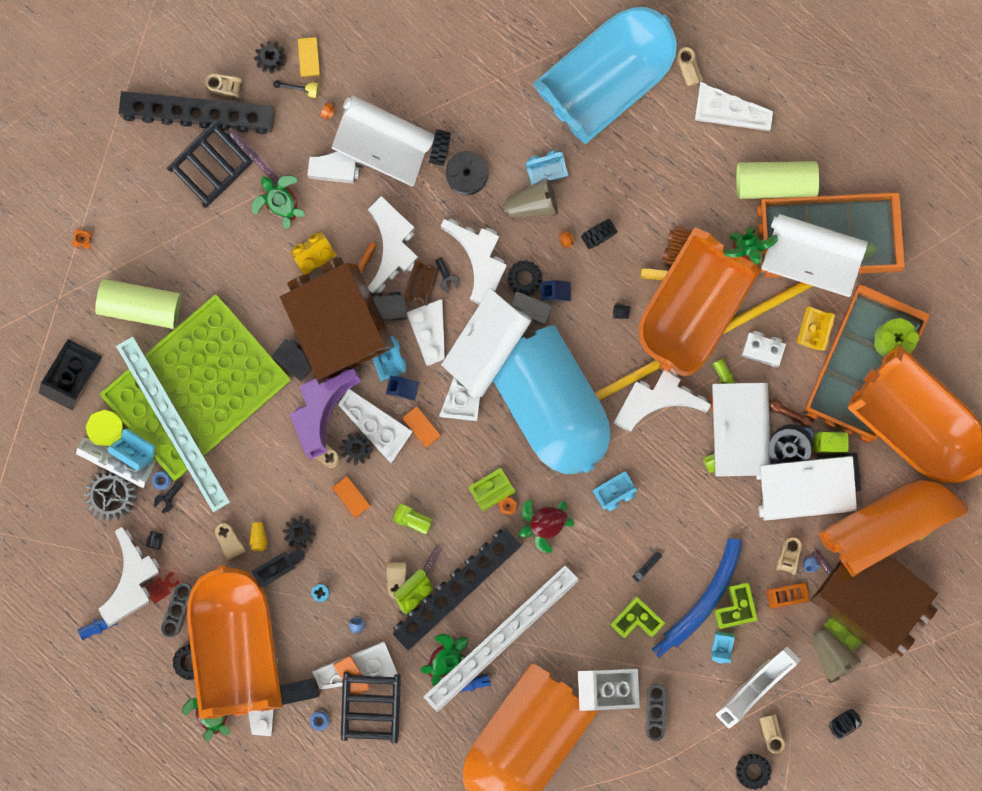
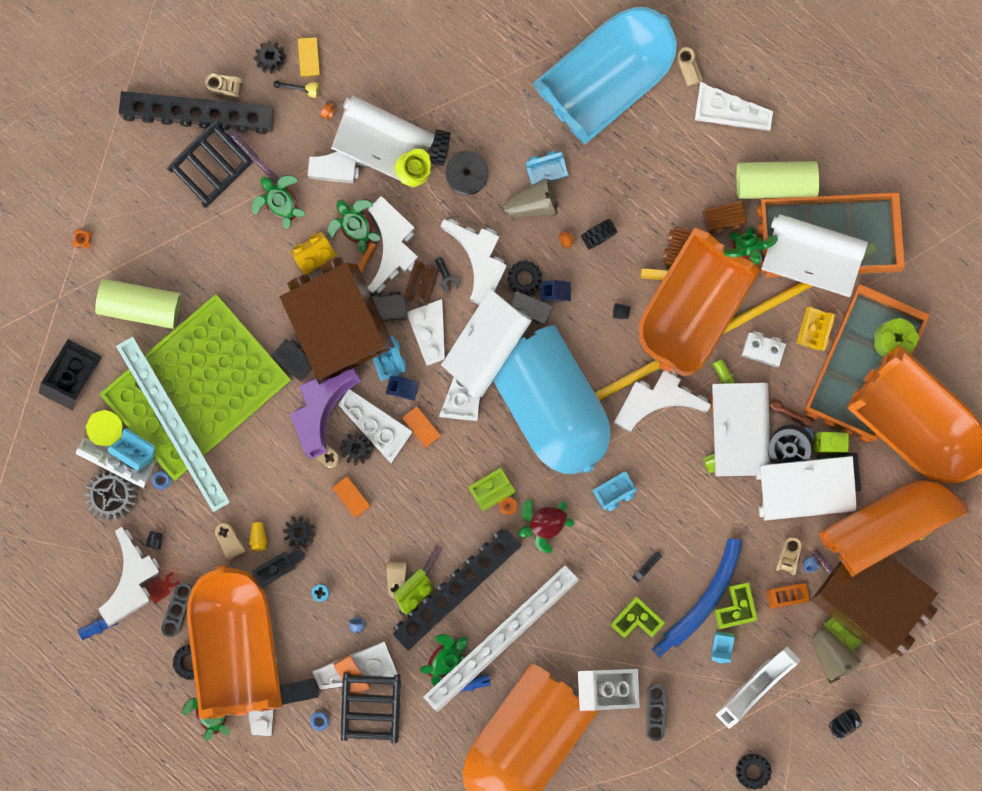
(168, 497): black bar -> none
(354, 223): none -> animal
(409, 518): lime piece -> none
(413, 167): none -> neon yellow hat
(725, 217): none -> dark orange brick
(772, 731): tan piece -> none

